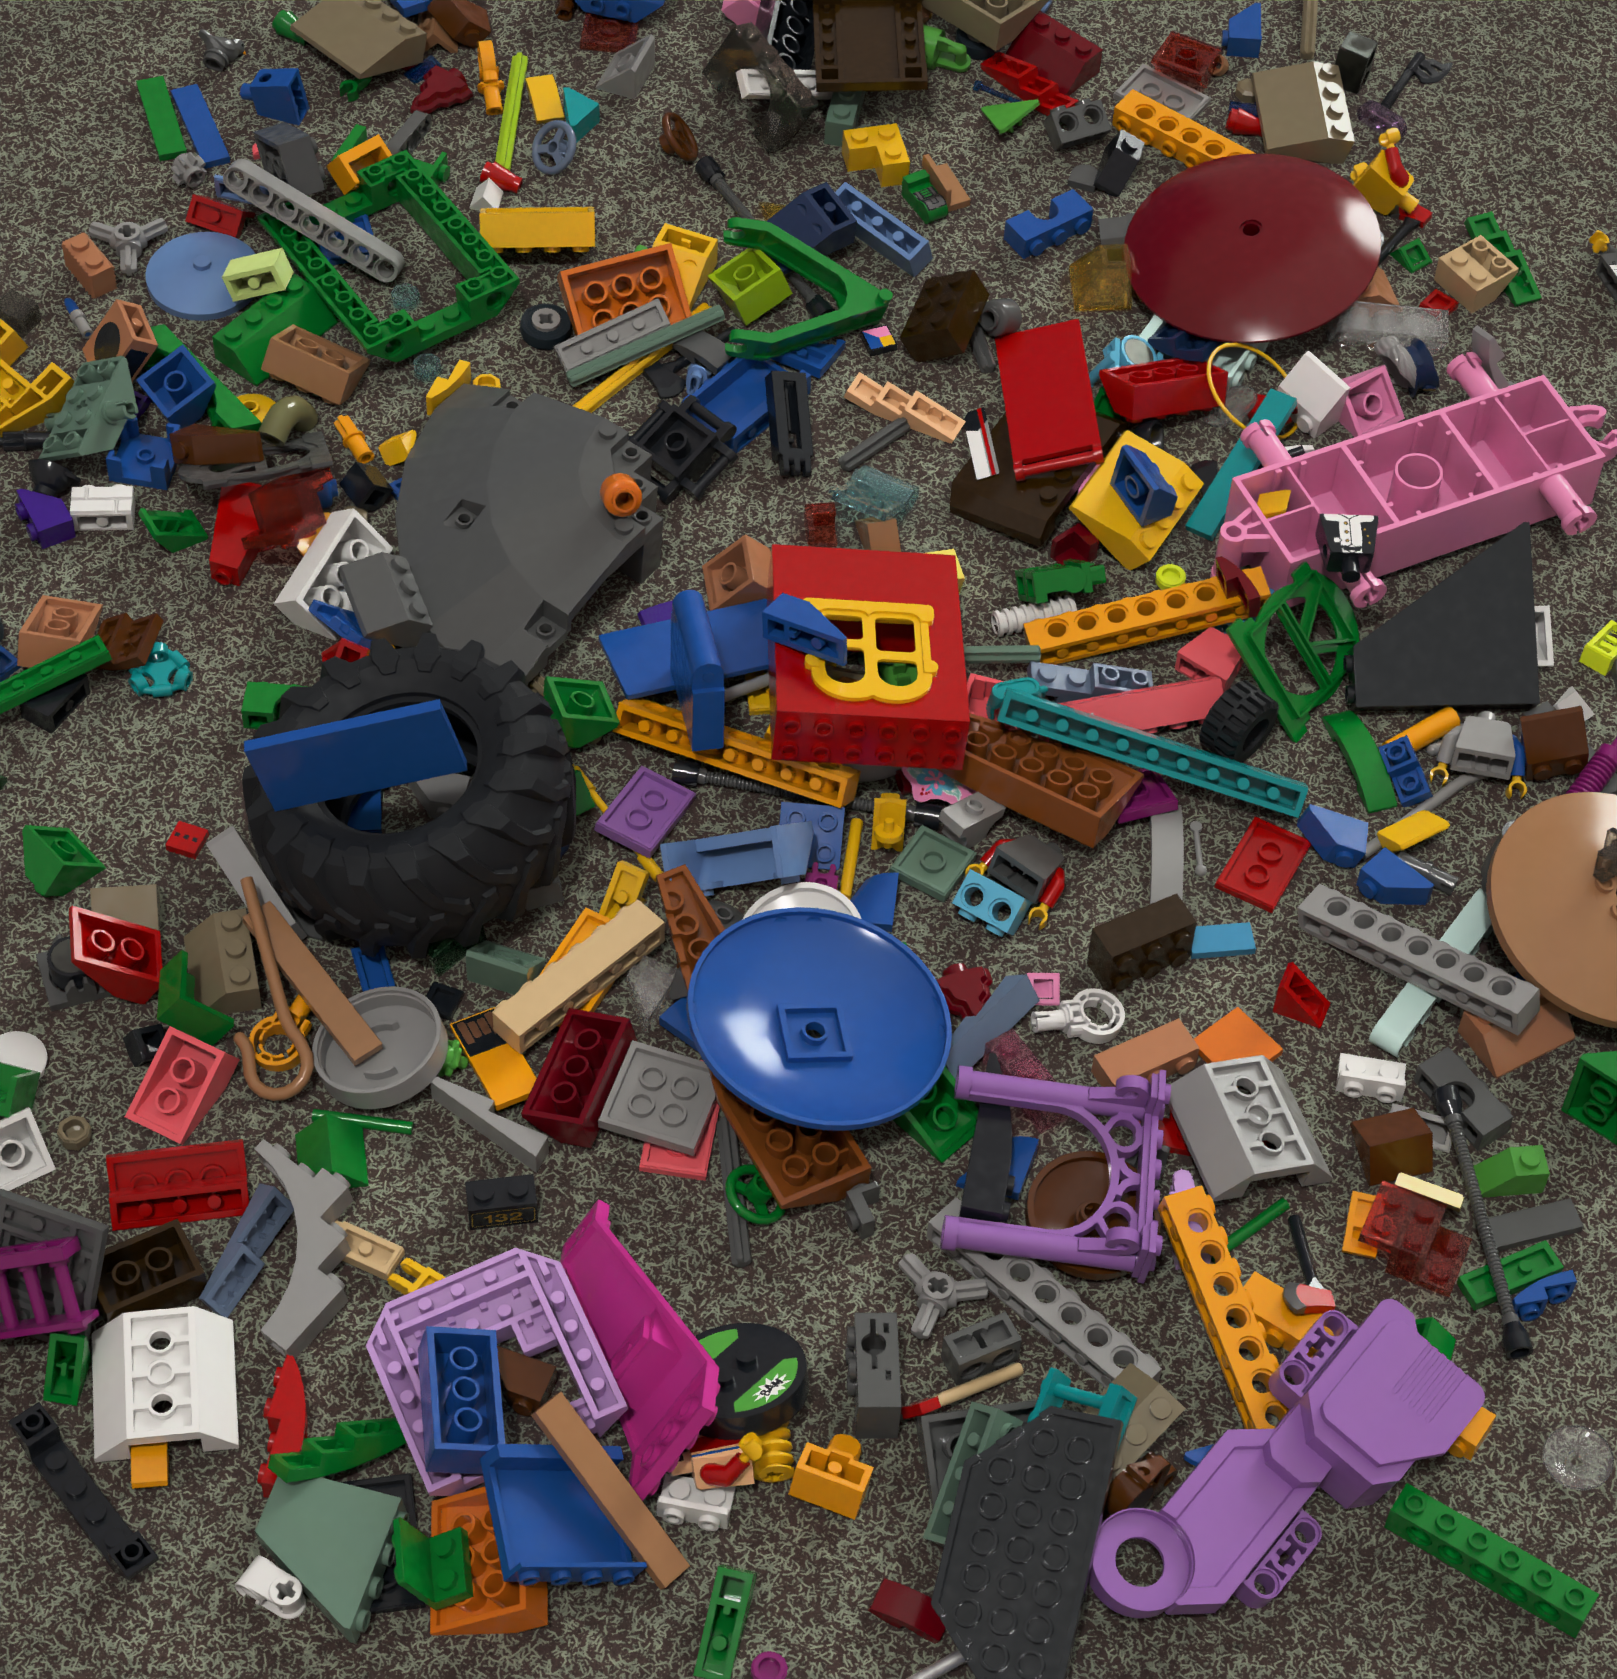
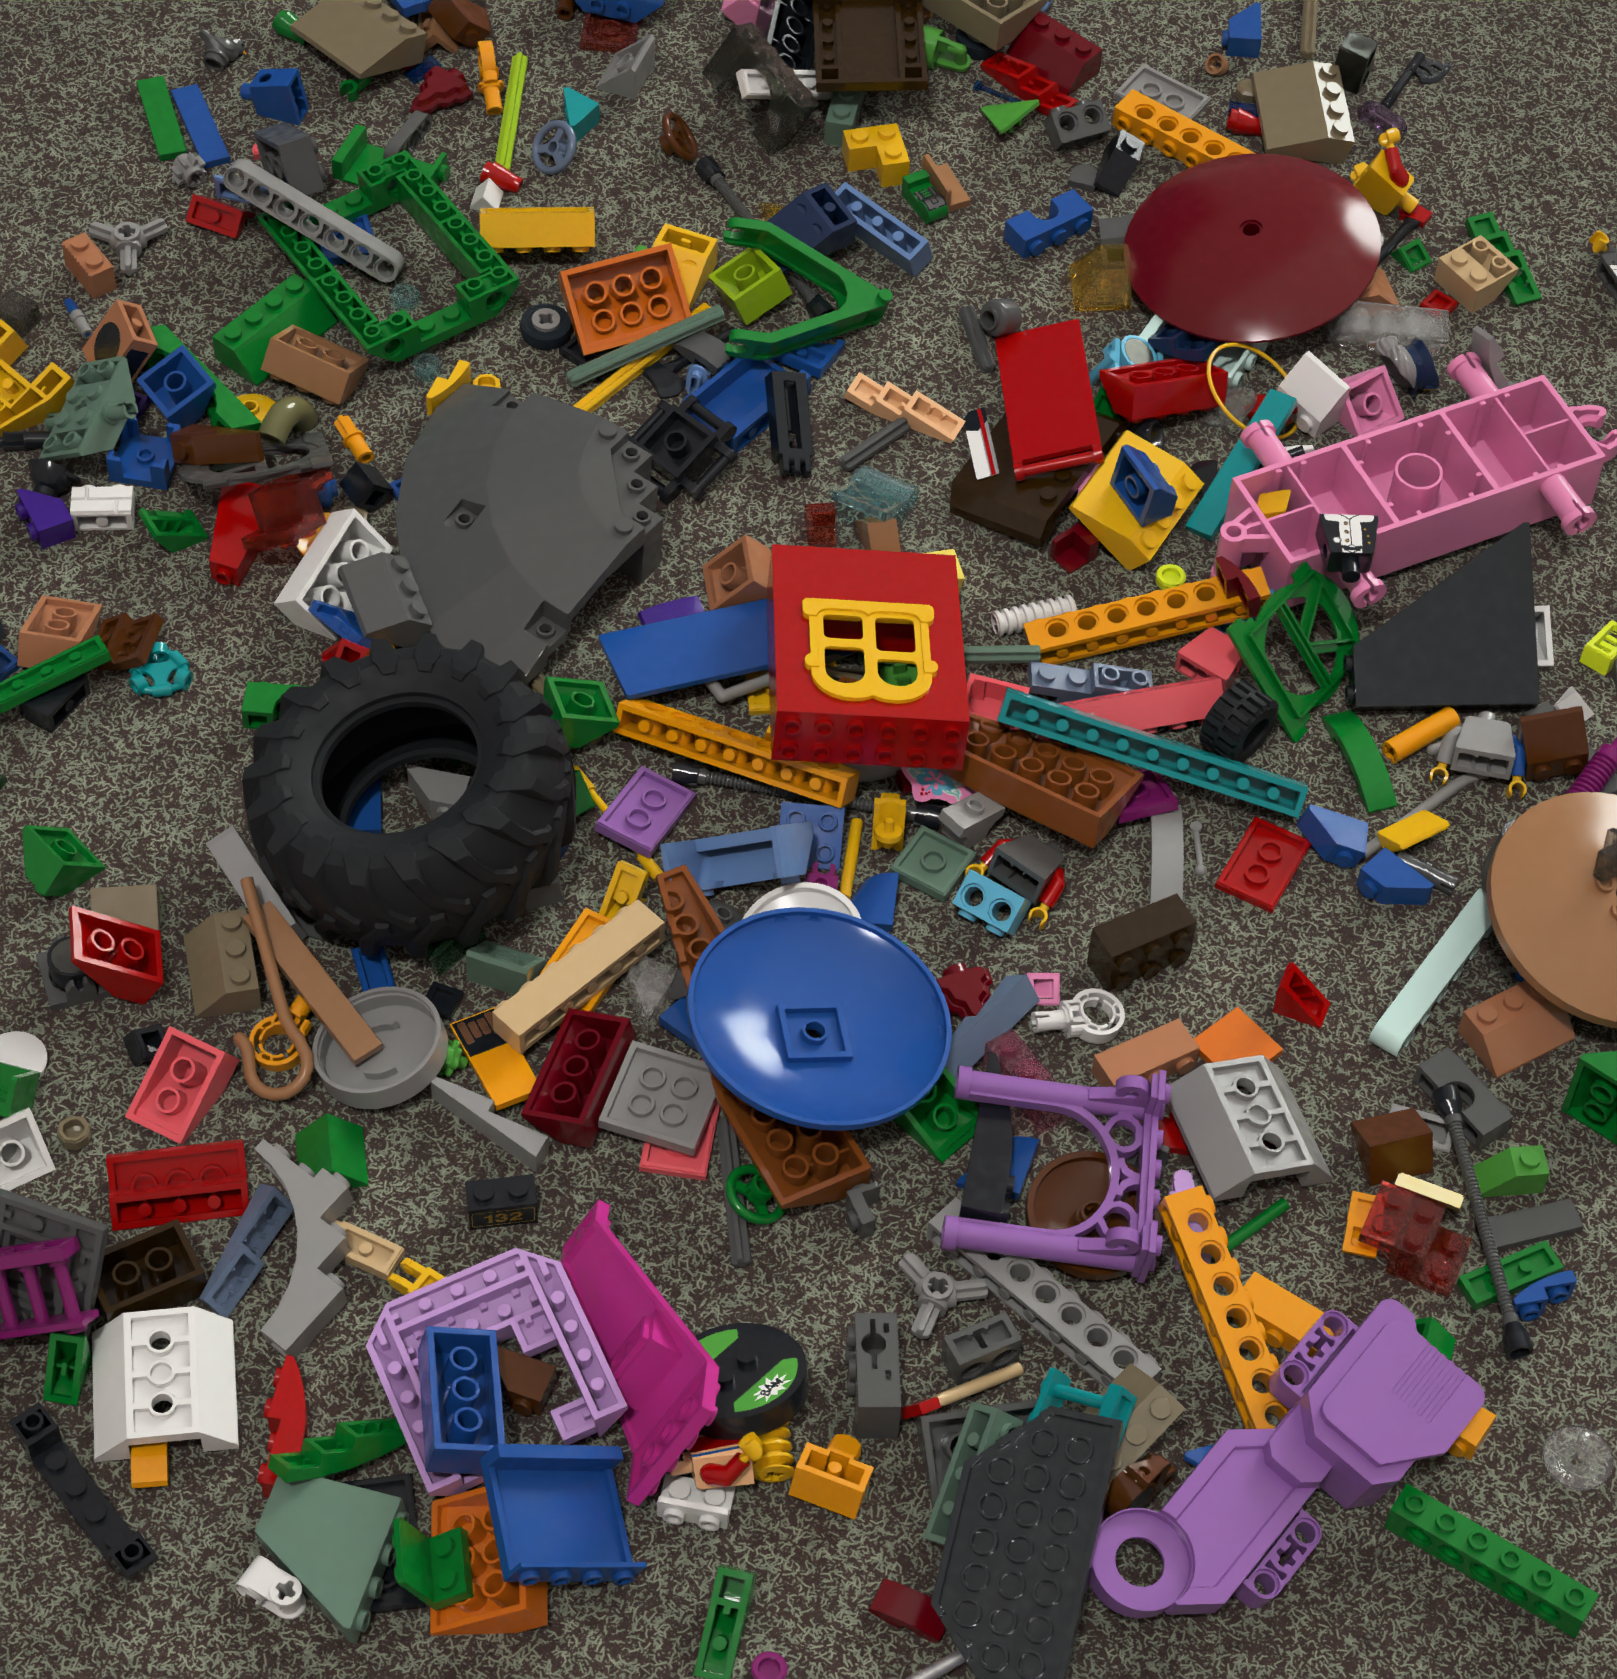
(180, 1009): green panel -> none
(187, 840): red tile -> none
(188, 274): medium blue dish -> none
(257, 274): yellowish green brick -> none
(346, 165): light orange panel -> none
(356, 755): blue tile -> none
(370, 1122): green bar -> none
(397, 447): yellow slope -> none
(544, 98): yellow slope -> none
(610, 1490): medium nougat tile -> none
(612, 335): light grey tile -> none
(620, 495): orange head -> none
(697, 671): blue piece -> none
(803, 628): blue slope -> none
(878, 340): tile -> none
(944, 316): dark brown brick -> none
(1026, 685): teal helmet -> none
(1071, 577): green hips -> none
(1187, 59): clear red slope -> none
(1223, 940): dark azure tile -> none
(1311, 1296): piece -> none
(1371, 1078): white bracket -> none
(1405, 771): blue slope -> none
(1419, 959): light grey brick -> none

